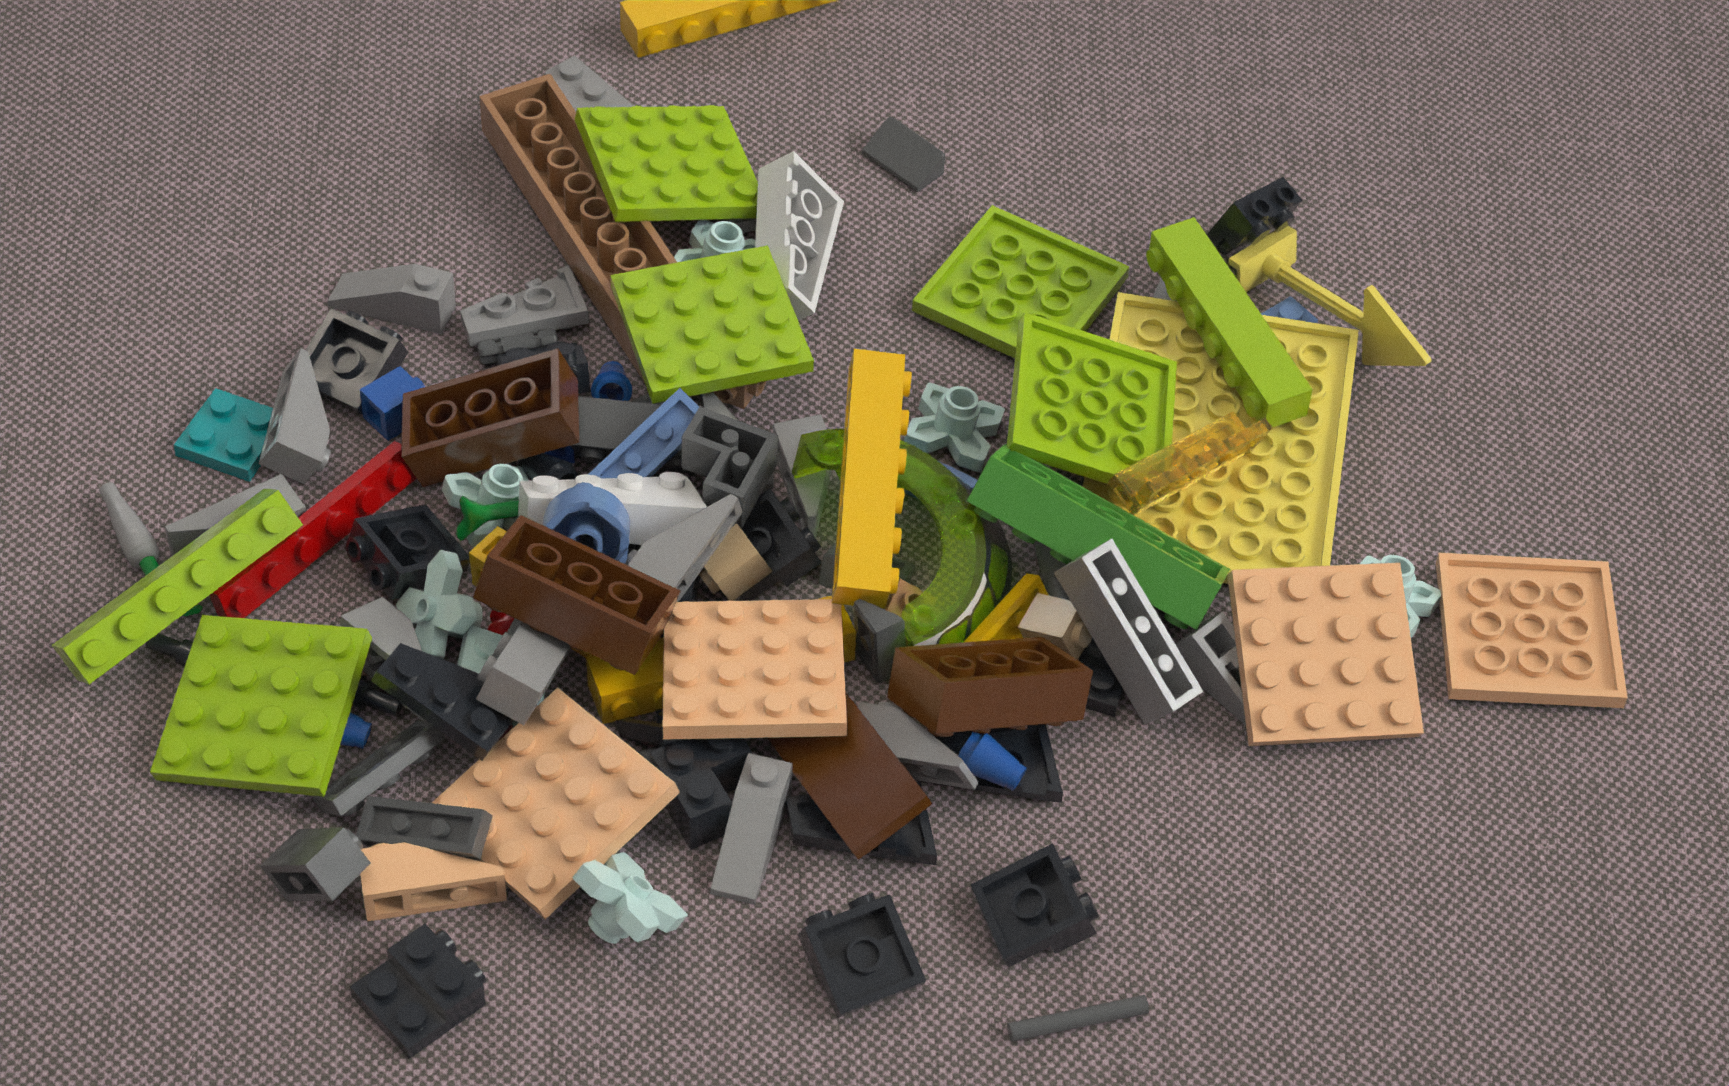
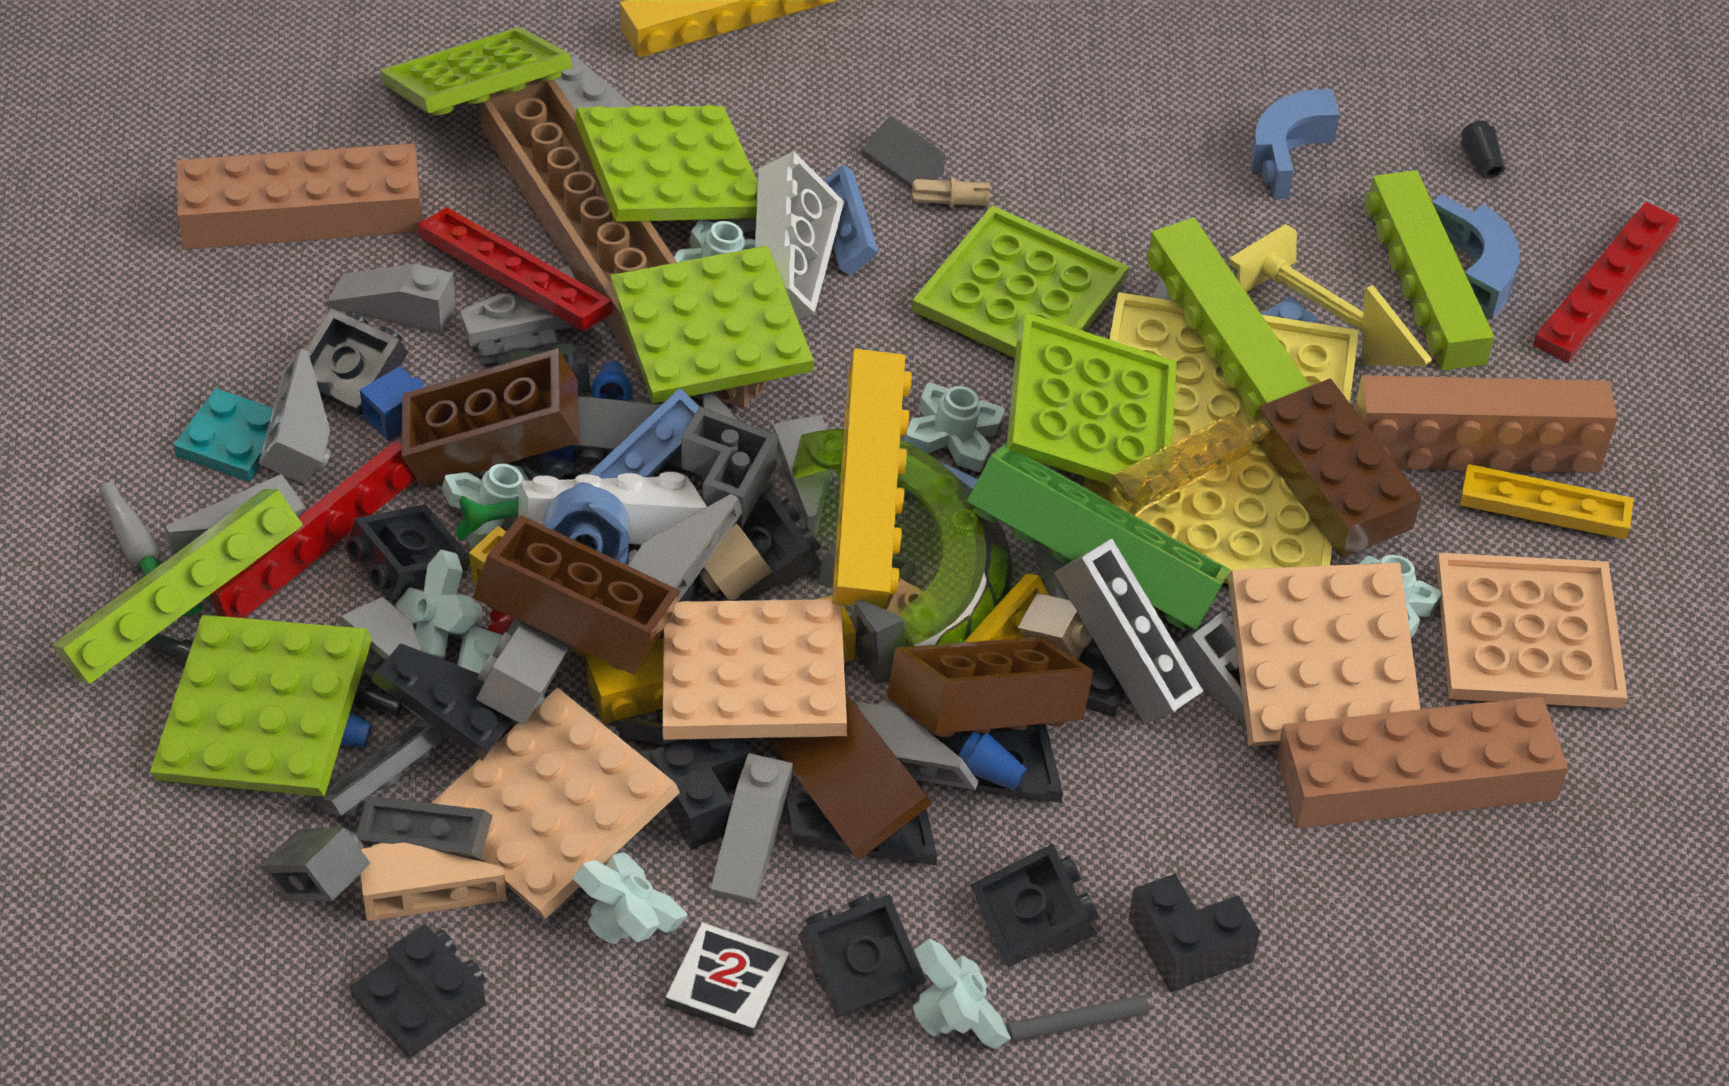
(298, 196): none -> nougat brick
(476, 70): none -> lime plate
(515, 269): none -> red plate
(727, 979): none -> tile
(854, 238): none -> medium blue plate
(951, 192): none -> tan axle
(956, 997): none -> light aqua plant
(1191, 942): none -> black brick
(1255, 216): black plate -> none
(1288, 123): none -> medium blue arch
(1337, 468): none -> reddish brown brick
(1420, 762): none -> nougat brick
(1429, 270): none -> lime brick
(1483, 148): none -> black cone
(1489, 245): none -> medium blue arch
(1489, 422): none -> nougat brick
(1547, 501): none -> yellow plate
(1606, 282): none -> red plate

